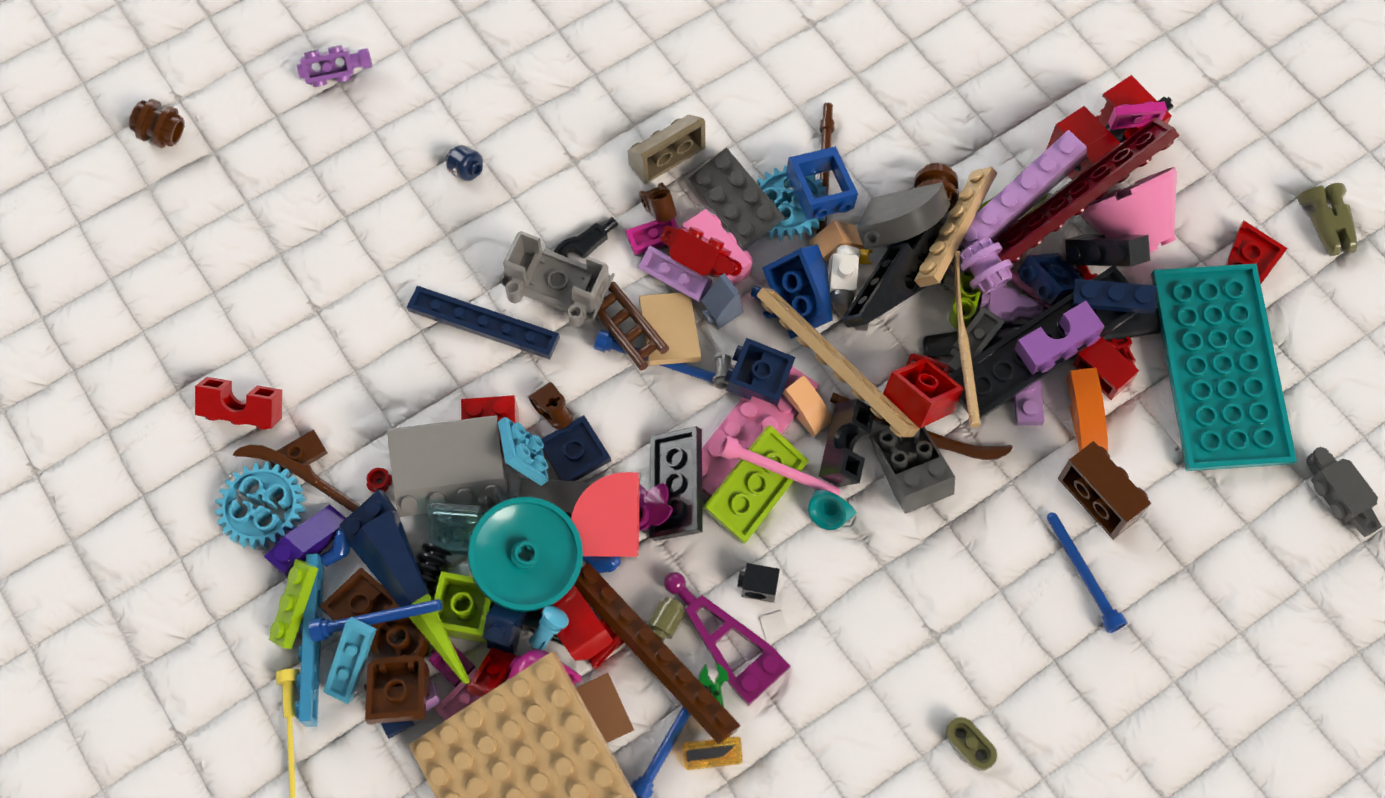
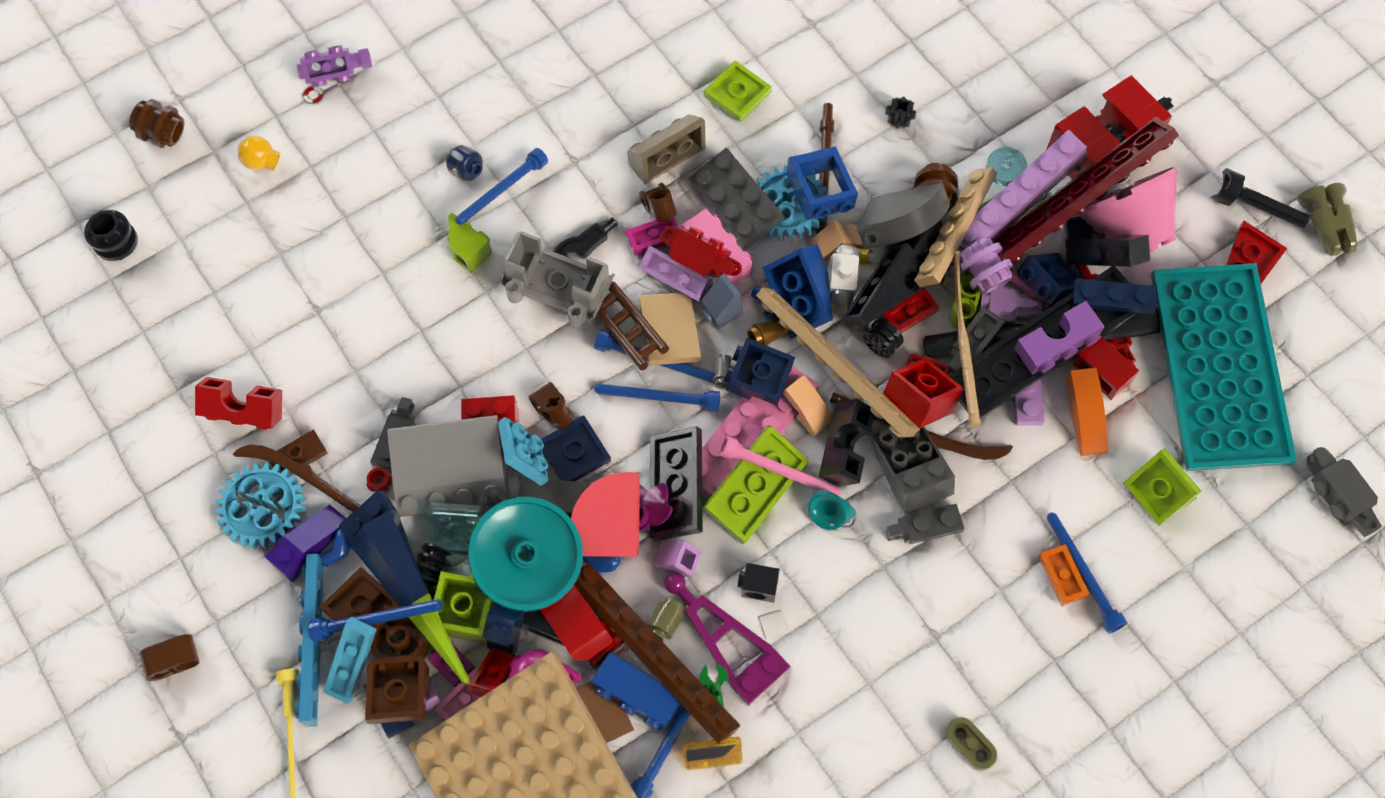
(111, 235): none -> black piece
(169, 657): none -> reddish brown beam
(257, 153): none -> yellow piece
(293, 604): lime plate -> none
(313, 95): none -> sticker
(396, 419): none -> dark grey hinge
(468, 245): none -> lime slope
(483, 322): dark blue plate -> none
(535, 160): none -> blue piece
(551, 623): medium azure pin -> none
(635, 692): none -> blue brick
(677, 557): none -> lavender brick
(708, 400): none -> blue piece
(737, 91): none -> lime plate
(766, 332): none -> pearl gold cone
(883, 338): none -> black wheel
(900, 112): none -> black gear
(912, 311): none -> red plate
(927, 525): none -> dark grey hinge
(1010, 157): none -> clear light blue piece
(1063, 575): none -> orange plate
(1077, 226): none -> dark blue tile
(1104, 489): reddish brown brick -> none
(1136, 115): dark pink plate -> none
(1162, 487): none -> lime bracket
(1233, 189): none -> black piece

